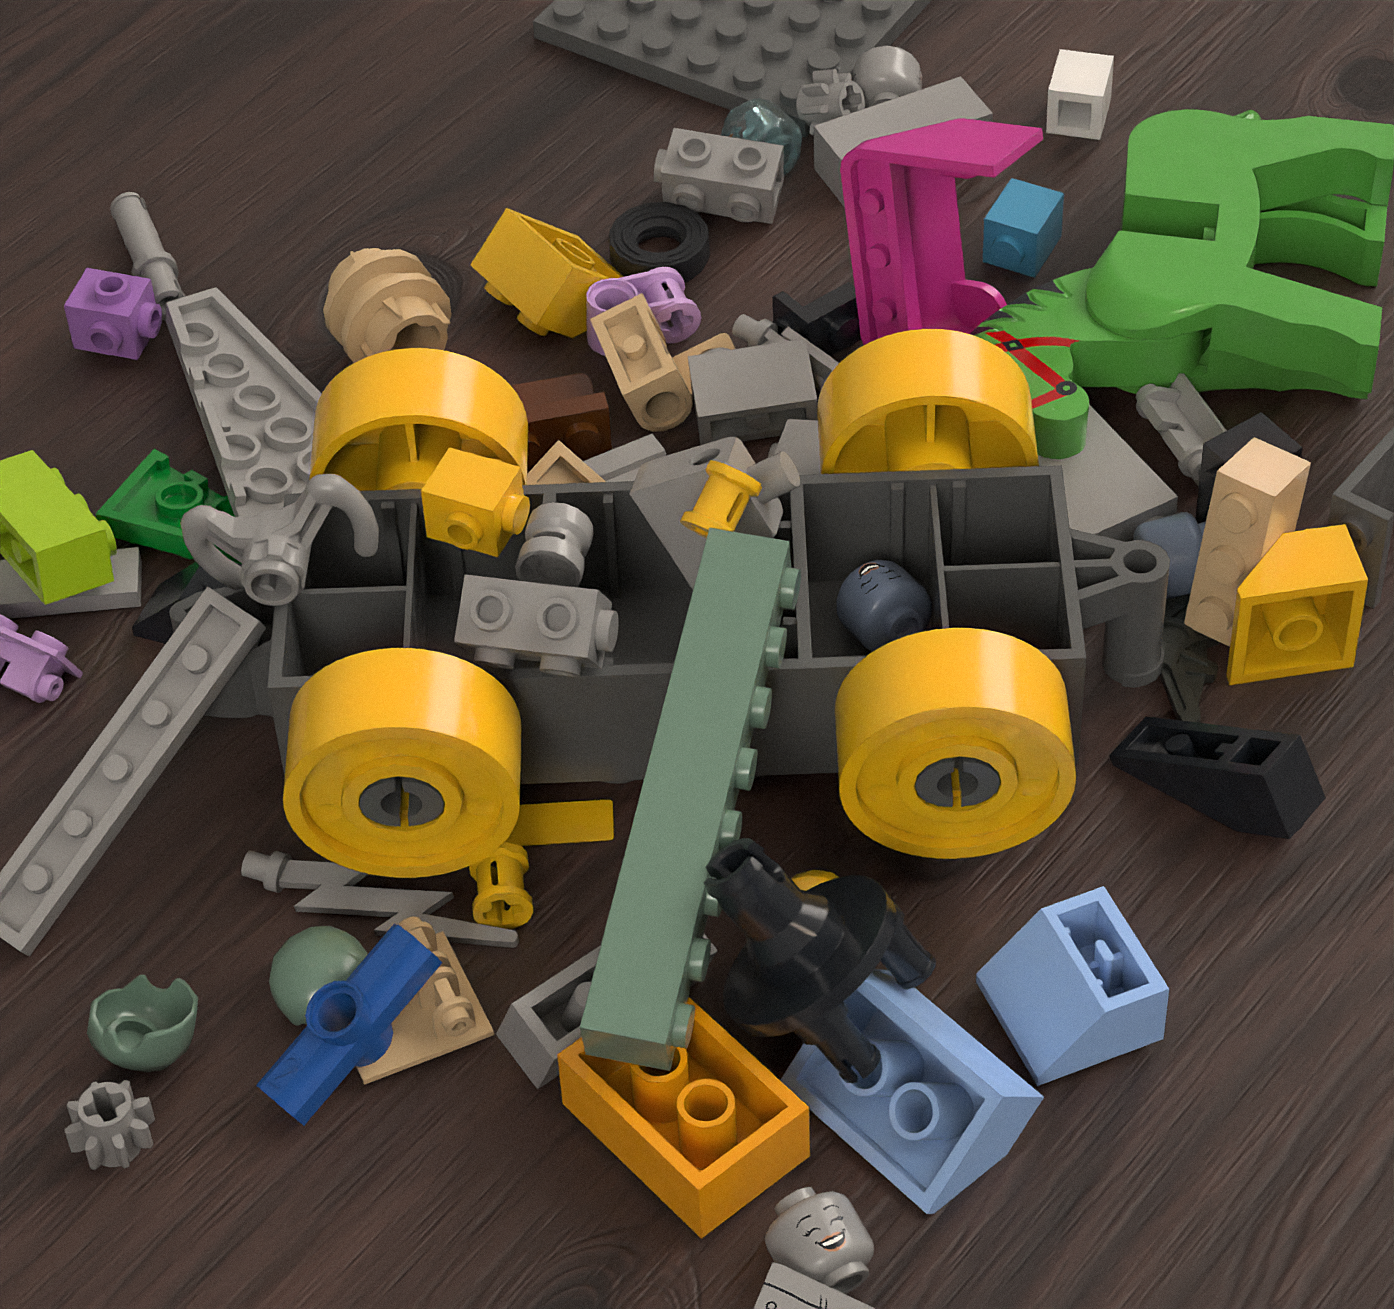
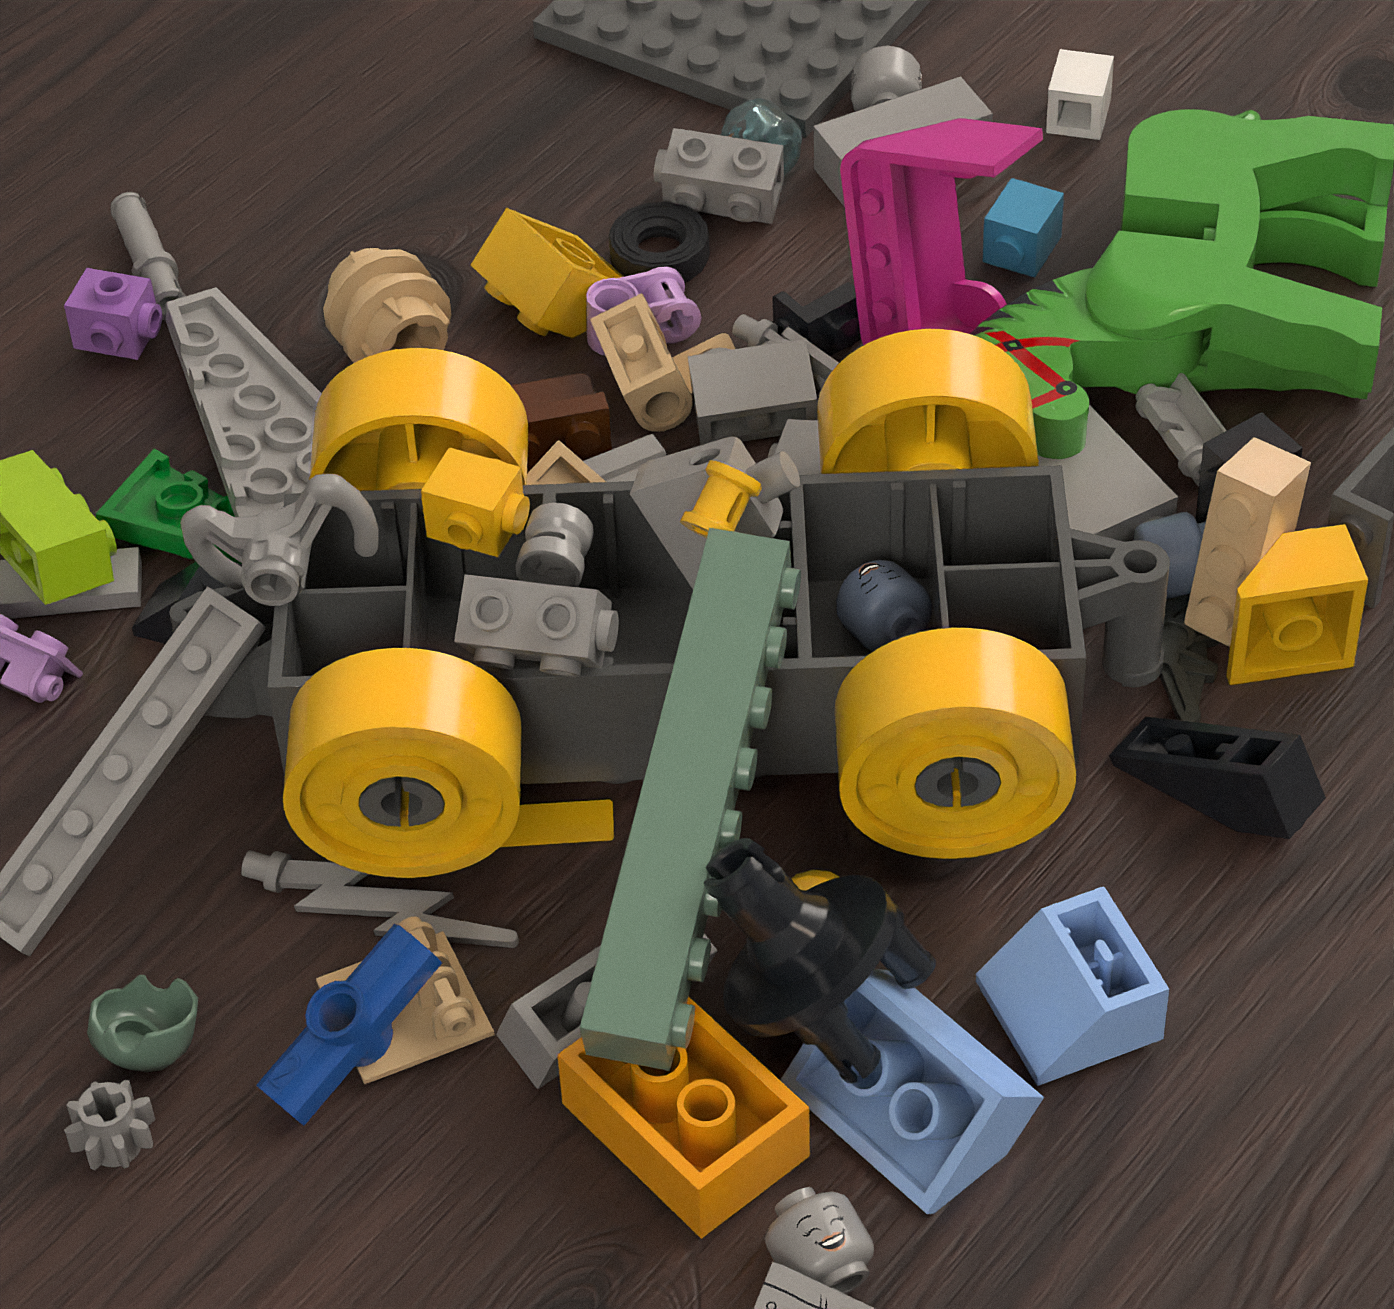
(308, 963): sand green hair -> none
(501, 885): yellow bush -> none
(828, 97): light grey gear -> none

